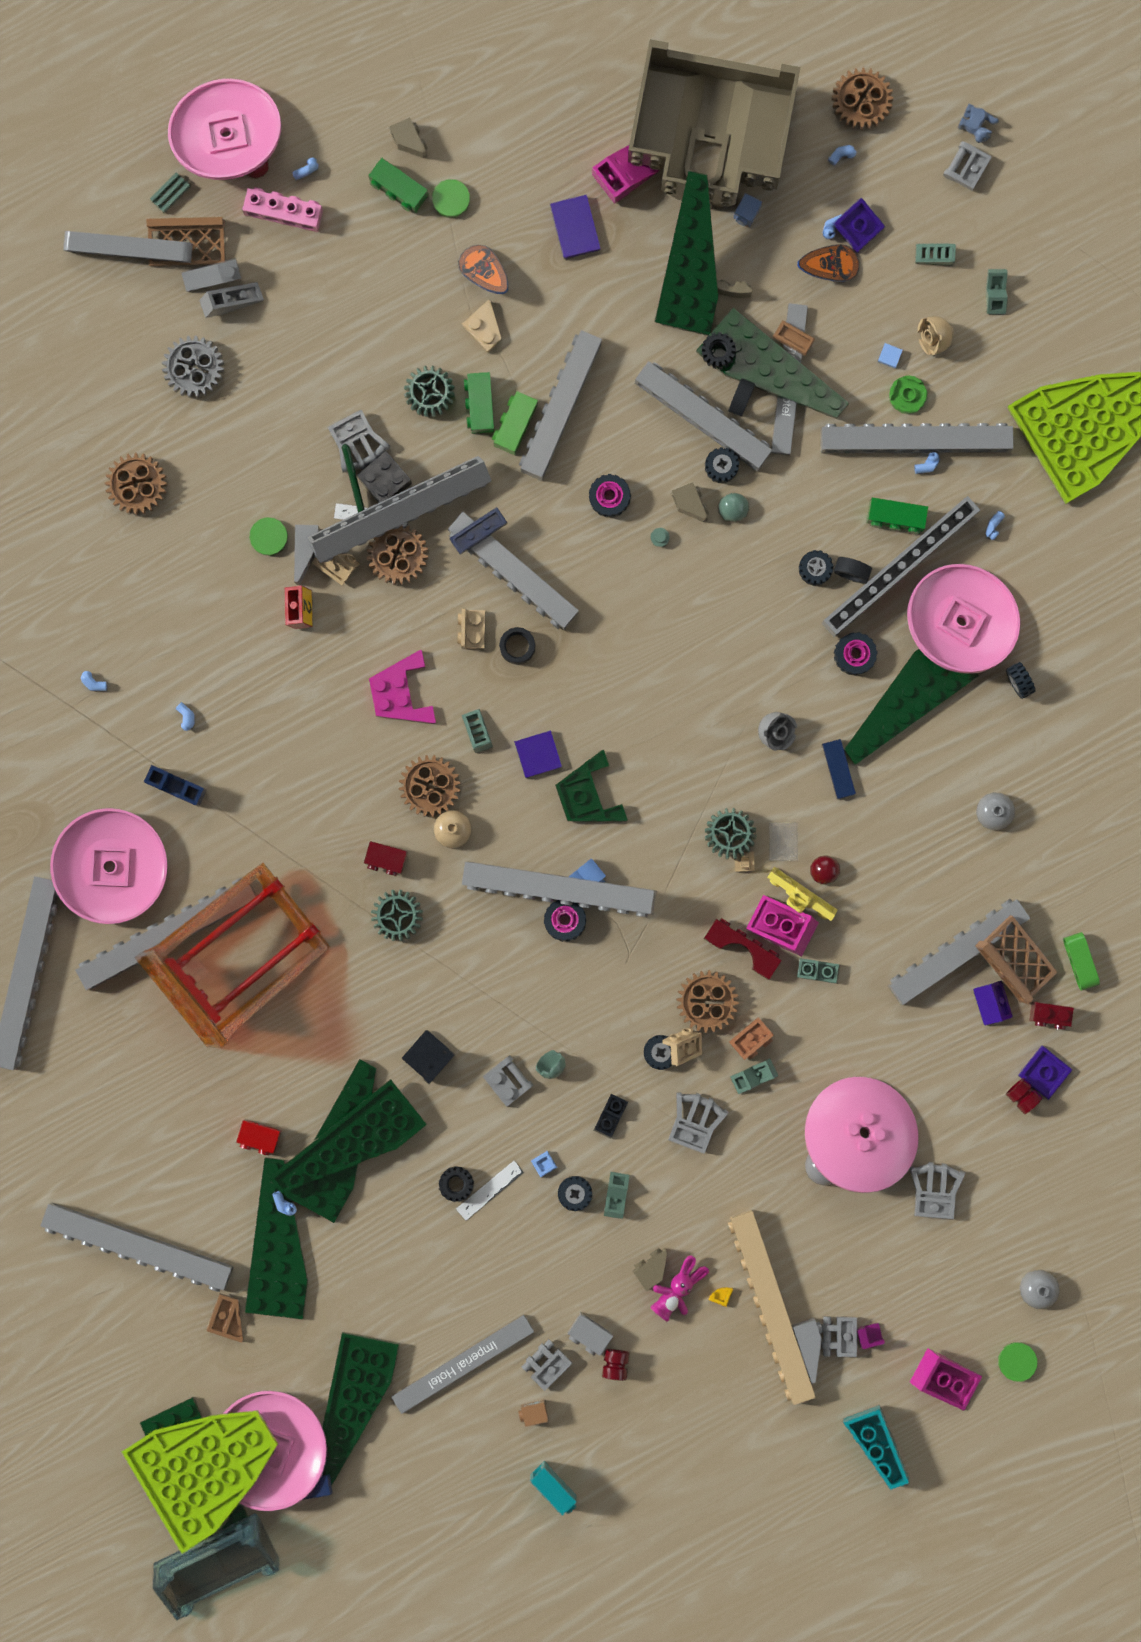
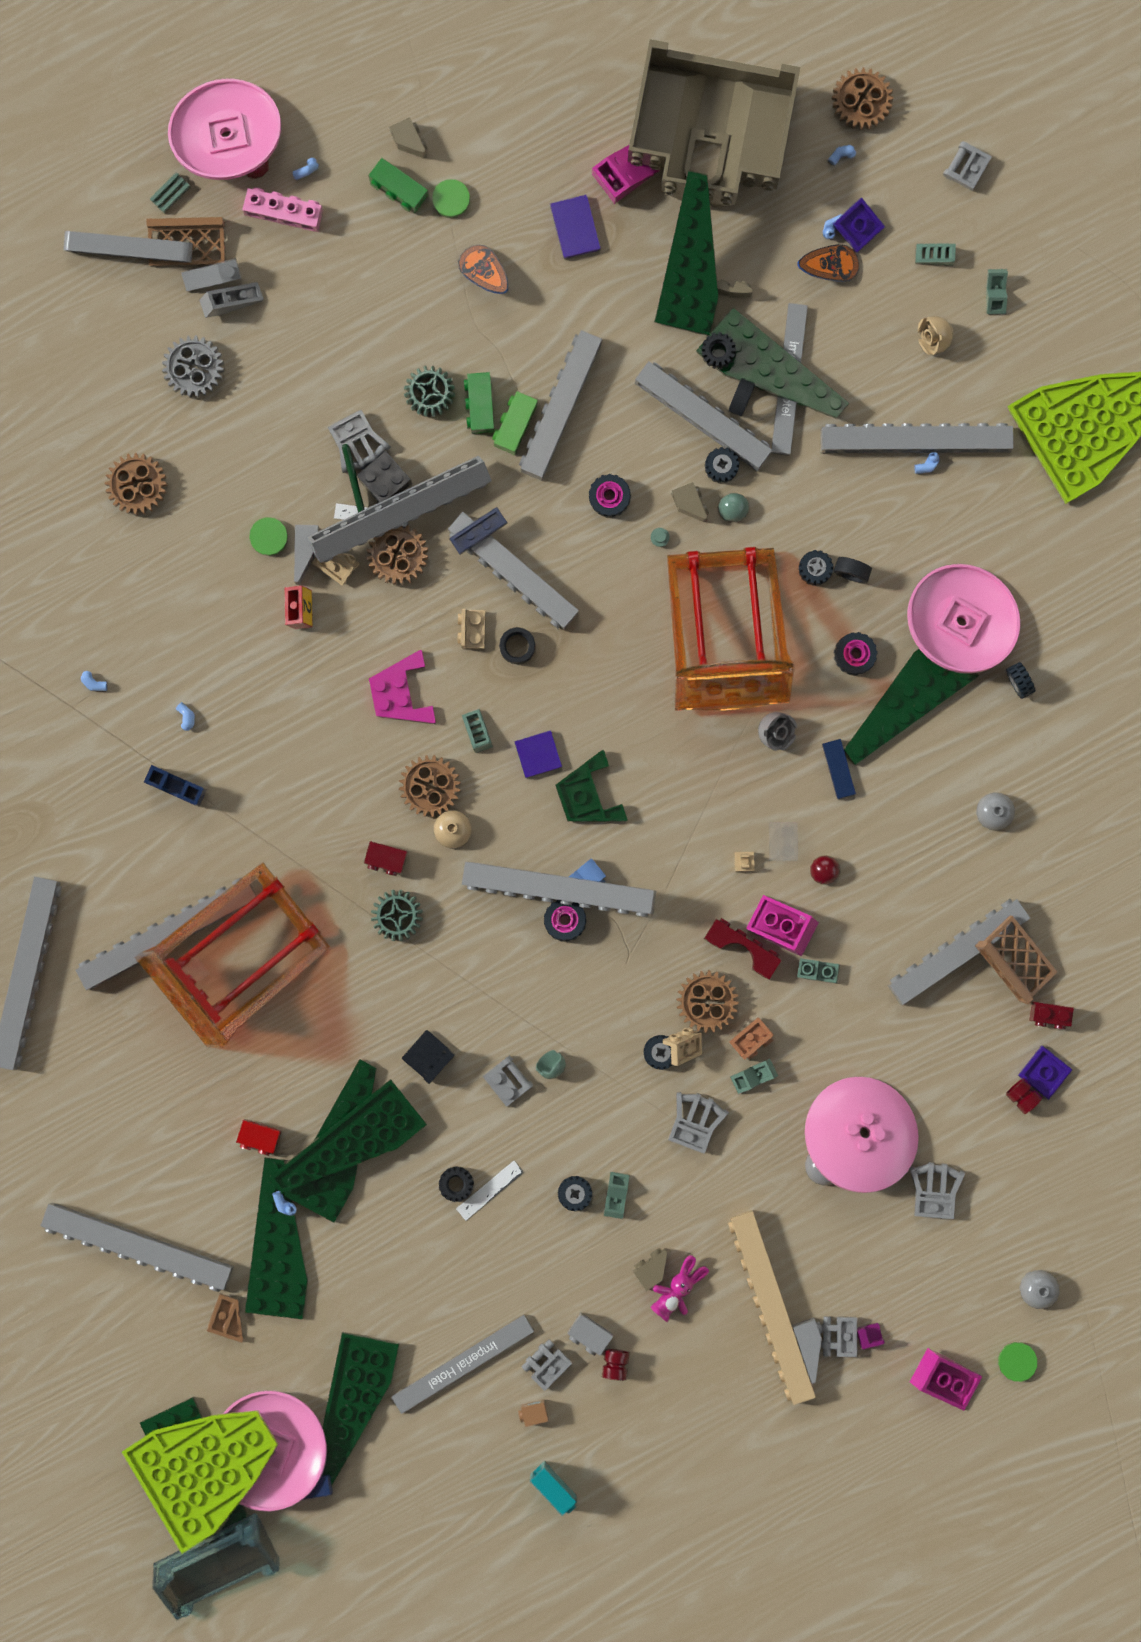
(80, 861): bright pink dish -> none
(483, 327): tan wing -> none
(544, 1164): light blue tile -> none
(610, 1116): black slope -> none
(721, 1296): yellow tile -> none
(730, 683): none -> clear orange piece
(737, 833): sand green gear -> none
(747, 210): medium blue brick -> none
(793, 338): medium nougat tile -> none
(800, 896): light yellow plate -> none
(874, 1437): teal wedge -> none
(890, 355): light blue tile -> none
(897, 515): green brick -> none
(900, 566): light grey brick -> none
(908, 394): bright green tile -> none
(976, 120): sand blue animal -> none
(993, 523): light blue arm -> none
(993, 1003): dark purple panel -> none
(1081, 961): bright green beam -> none

